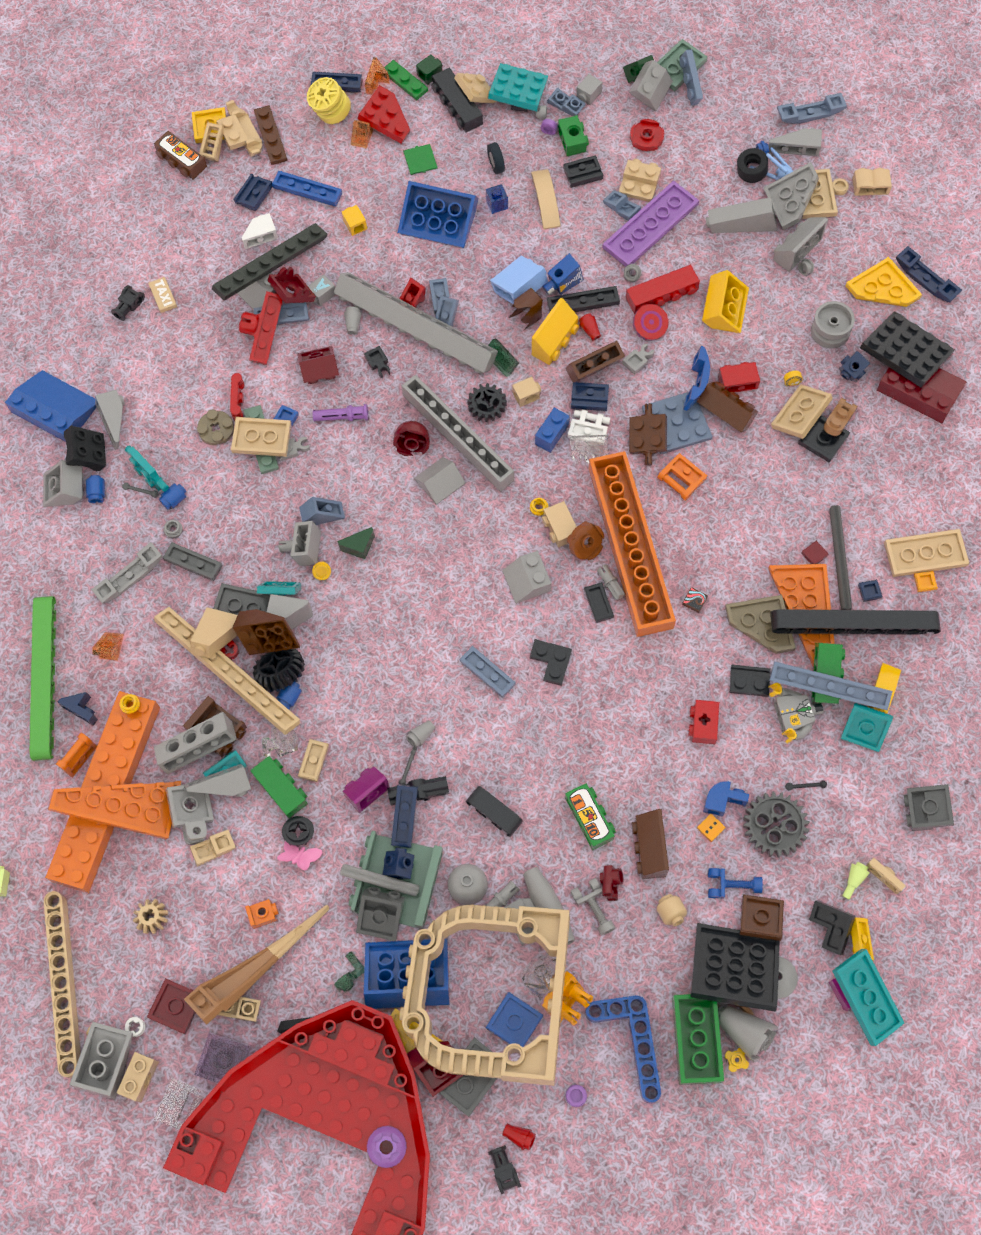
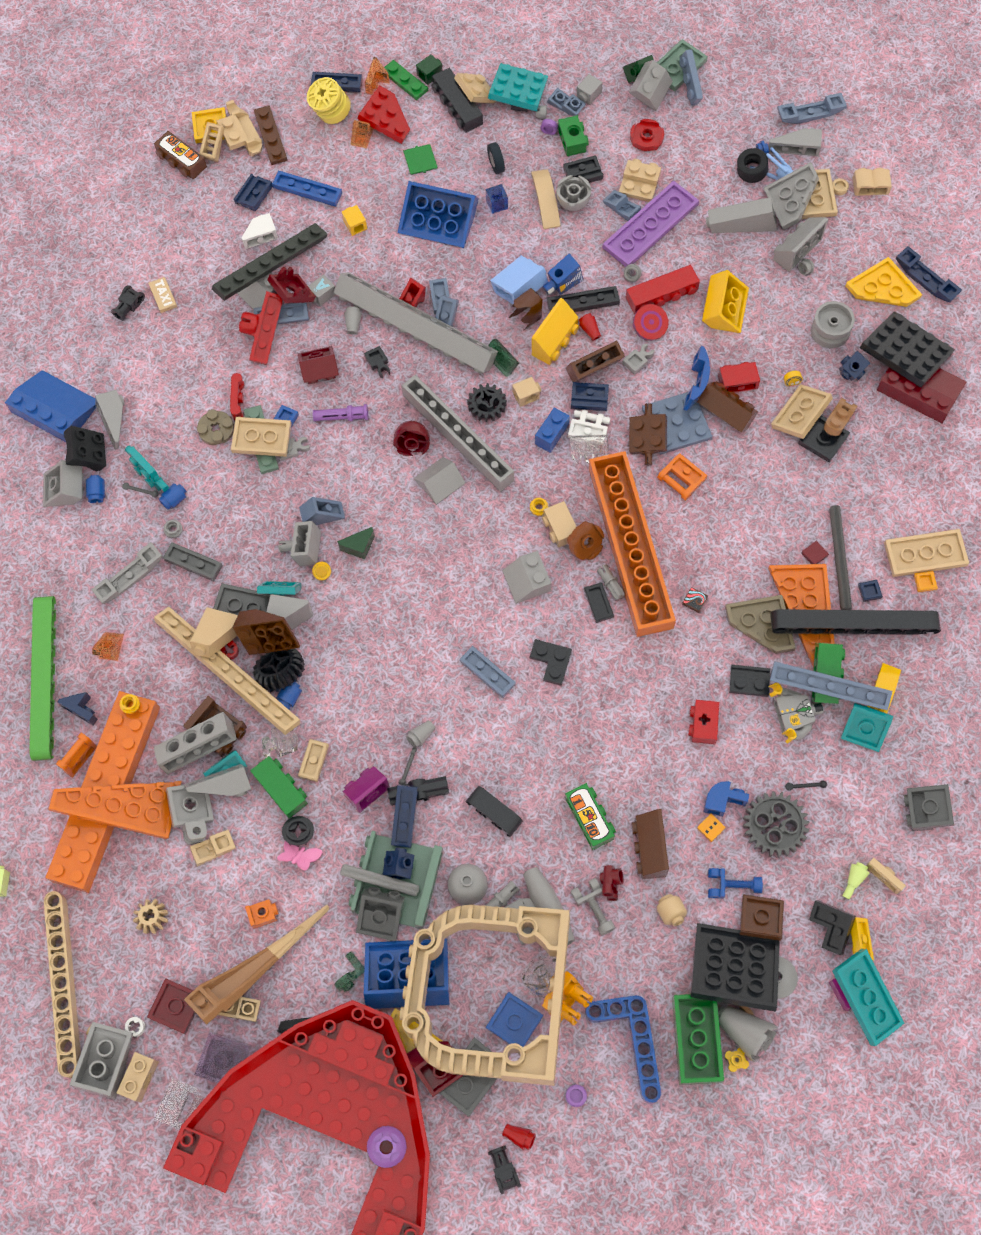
(573, 193): none -> light grey cylinder

